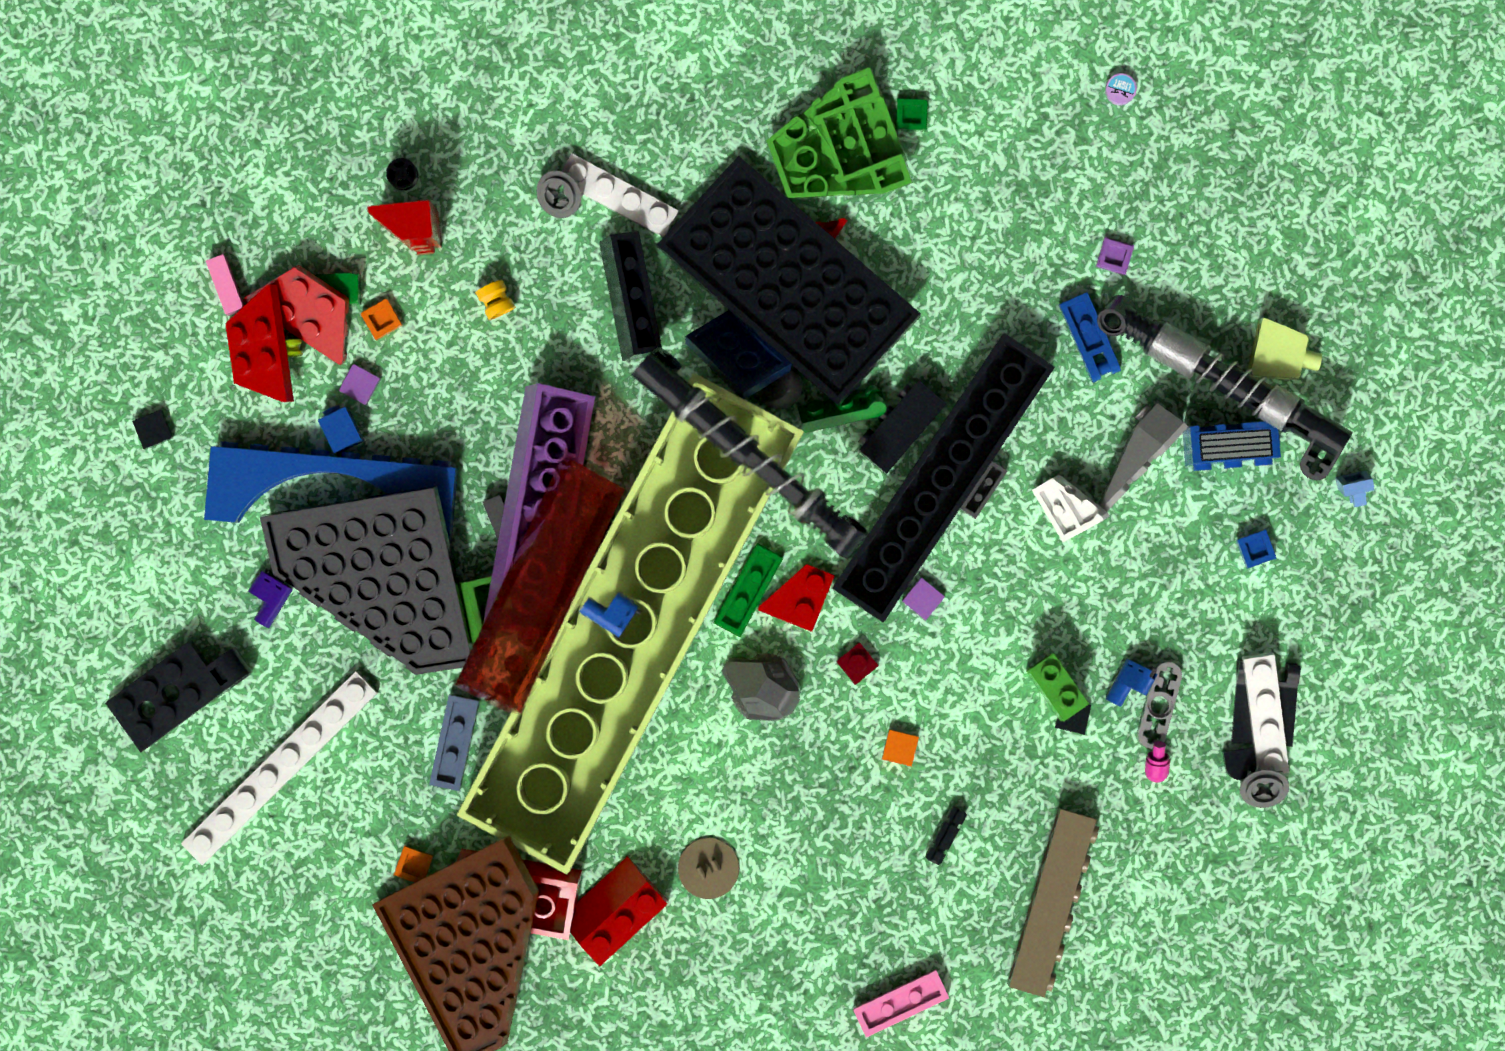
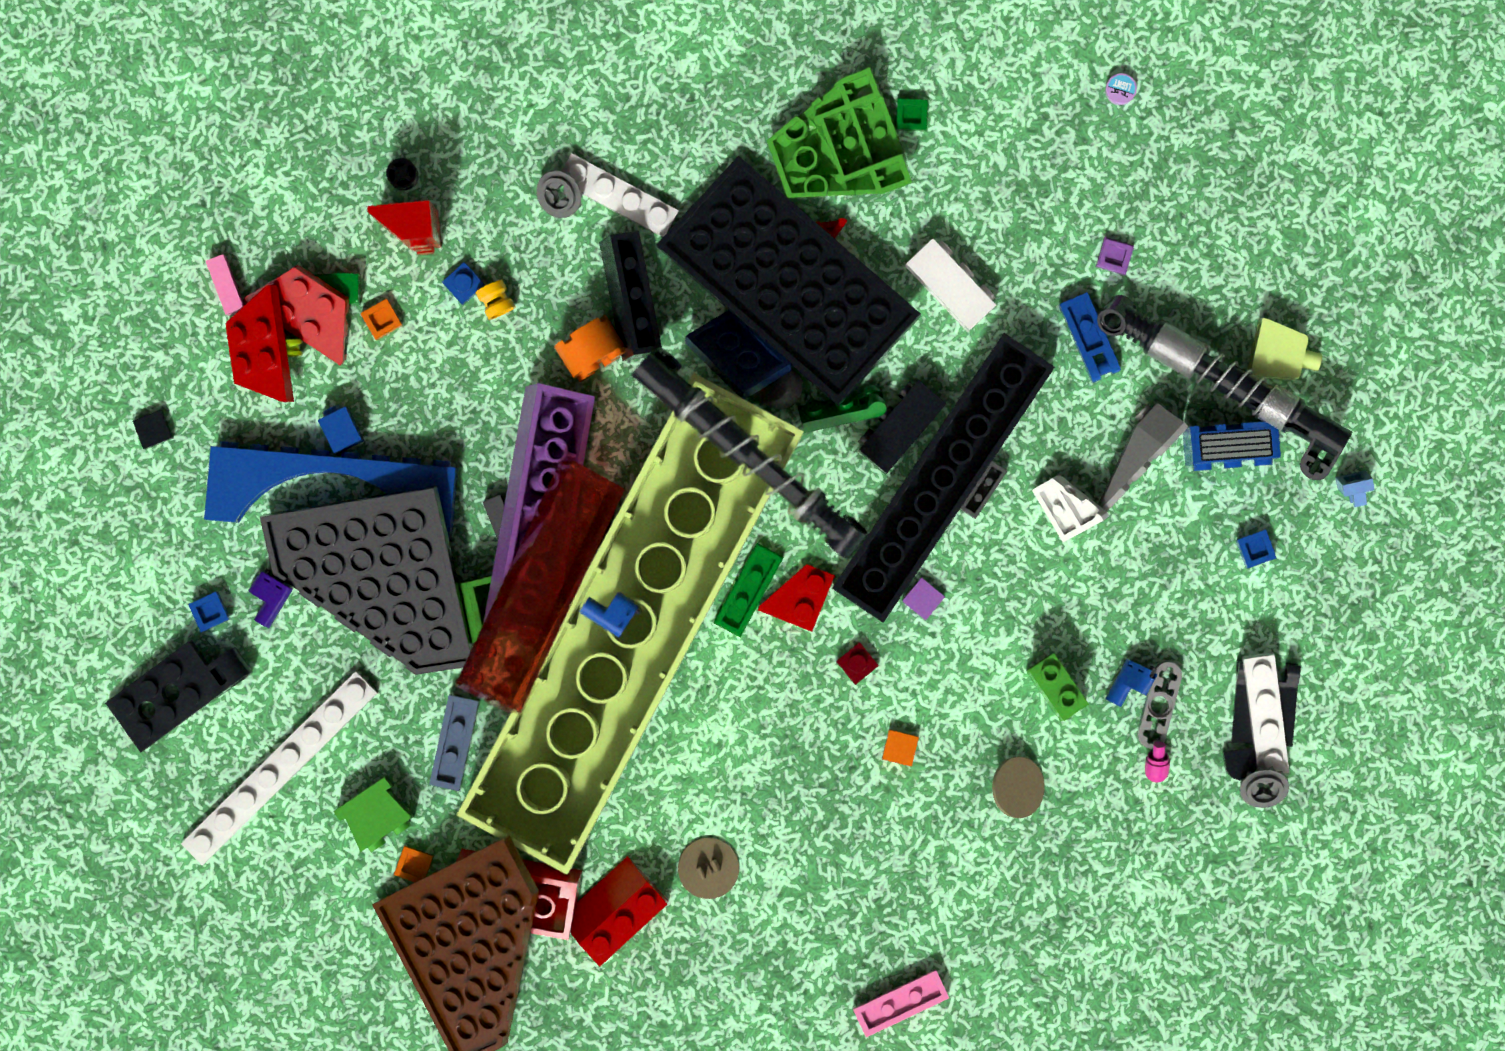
(209, 611): none -> blue plate
(359, 384): medium lavender tile -> none
(375, 815): none -> bright green hips
(463, 283): none -> blue plate
(590, 346): none -> orange brick
(762, 686): dark grey helmet -> none
(945, 835): black axle -> none
(951, 284): none -> white brick
(1018, 787): none -> dark tan piece
(1052, 901): dark tan brick -> none
(1076, 723): black tile -> none

